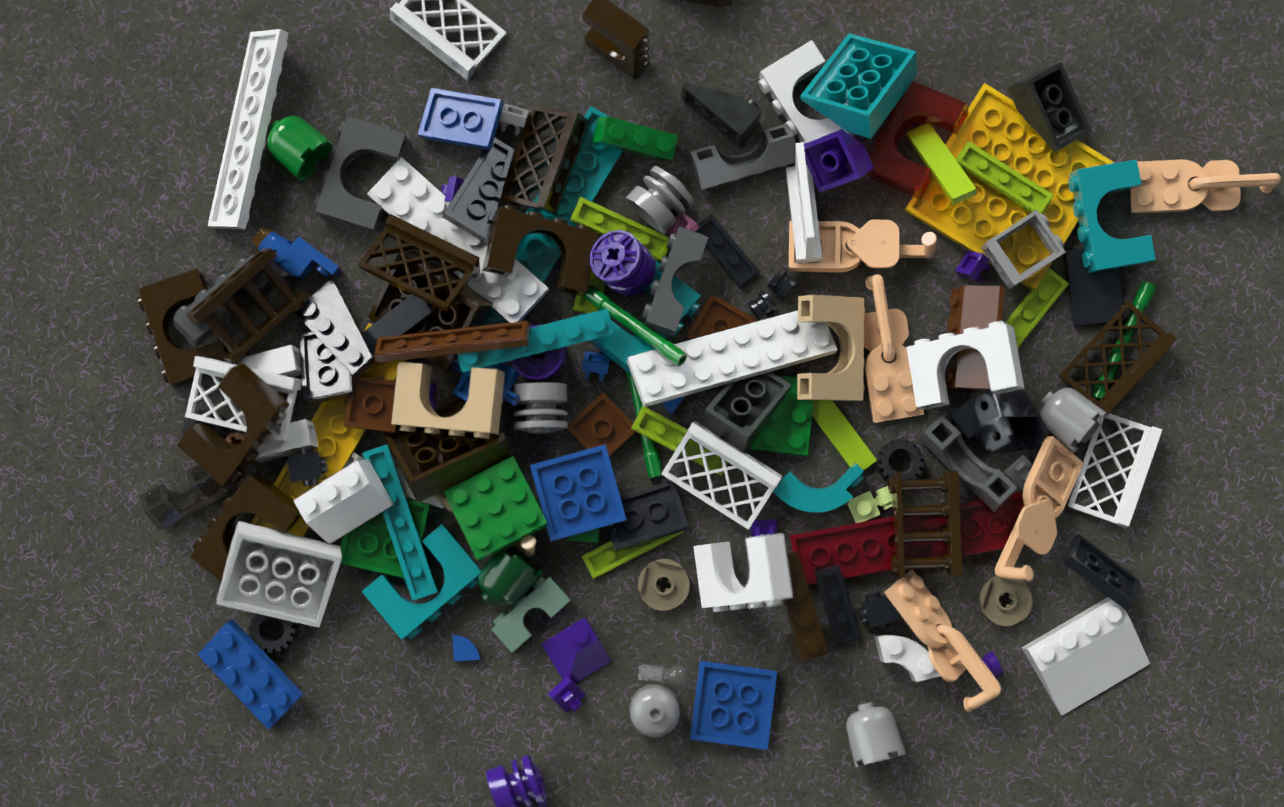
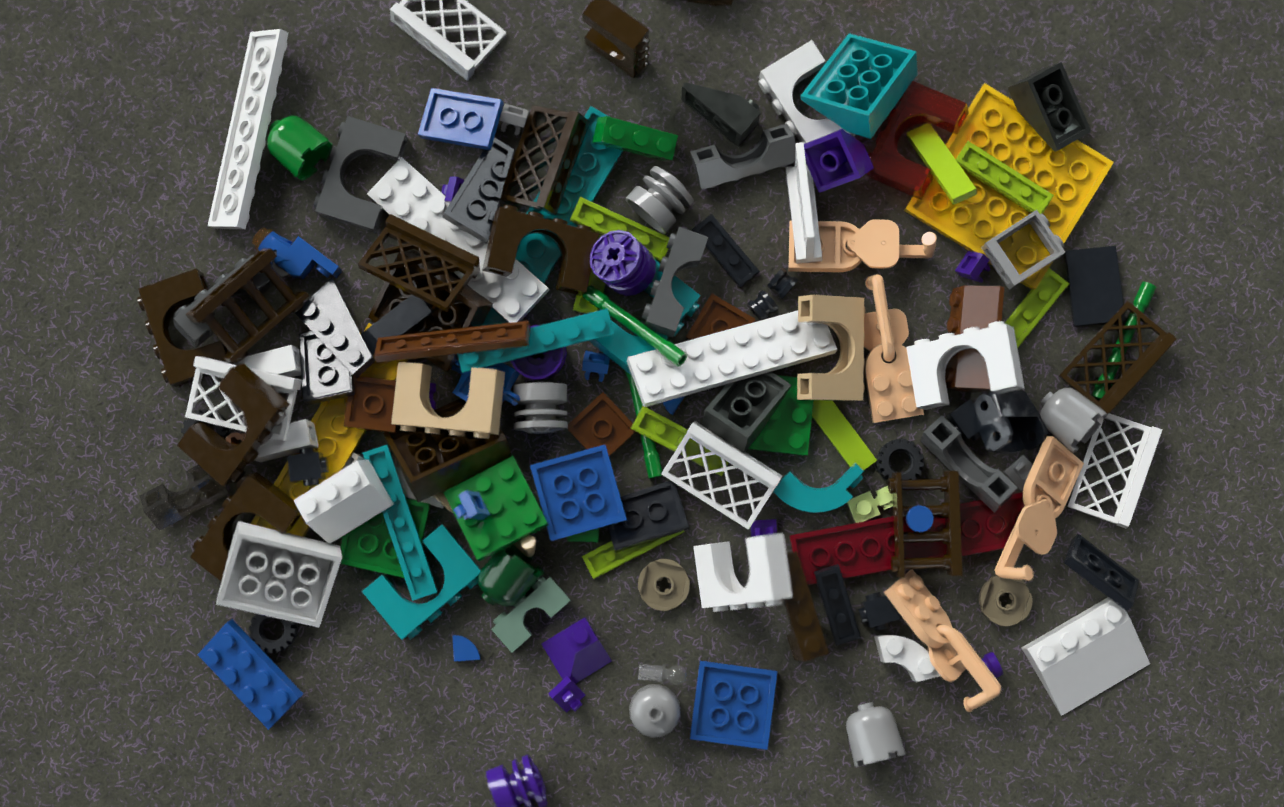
(472, 506): none -> blue tile
(685, 222): bright pink tile -> none
(919, 518): none -> blue tile
(1100, 249): teal arch -> none
(1215, 185): light nougat plate -> none

